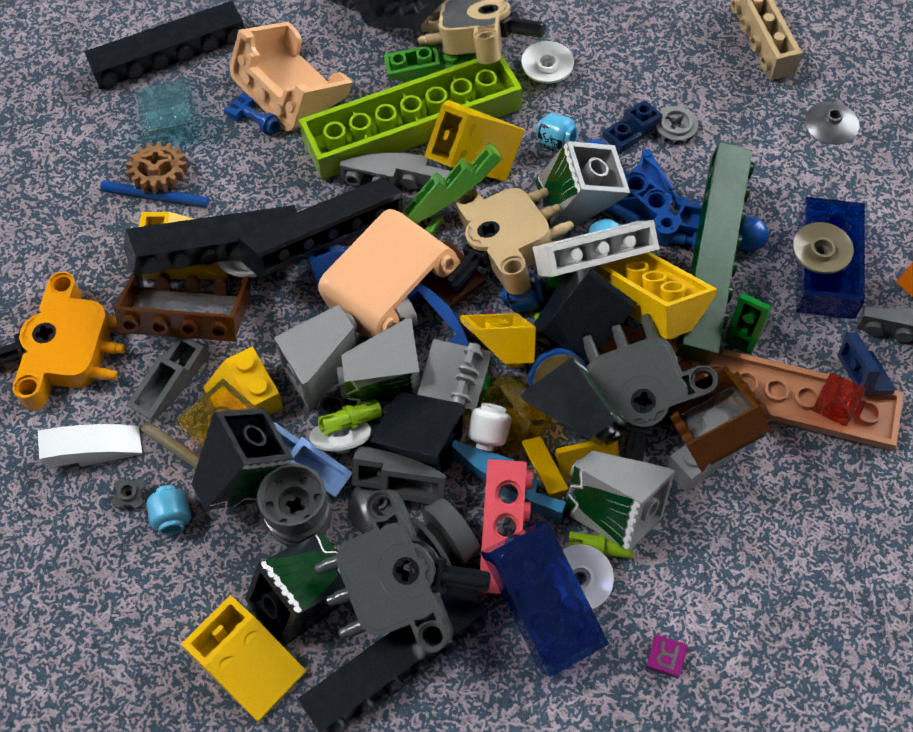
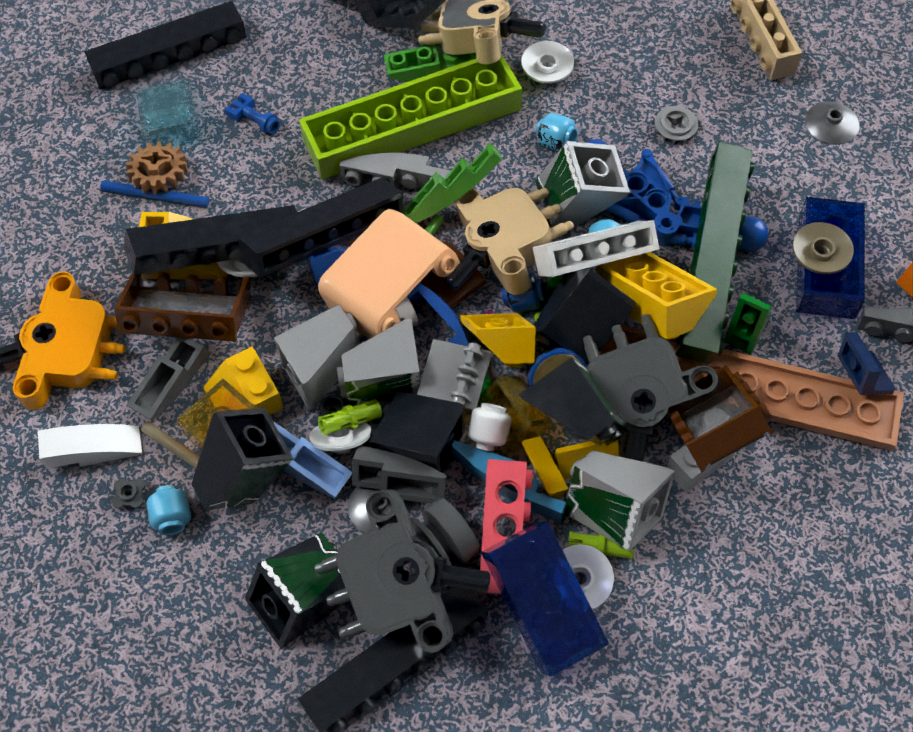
(243, 658): yellow slope -> none
(279, 79): light nougat windscreen -> none
(288, 491): dark grey wheel -> none
(467, 132): yellow slope -> none
(634, 126): dark blue slope -> none
(666, 656): magenta tile -> none
(840, 400): clear red brick -> none

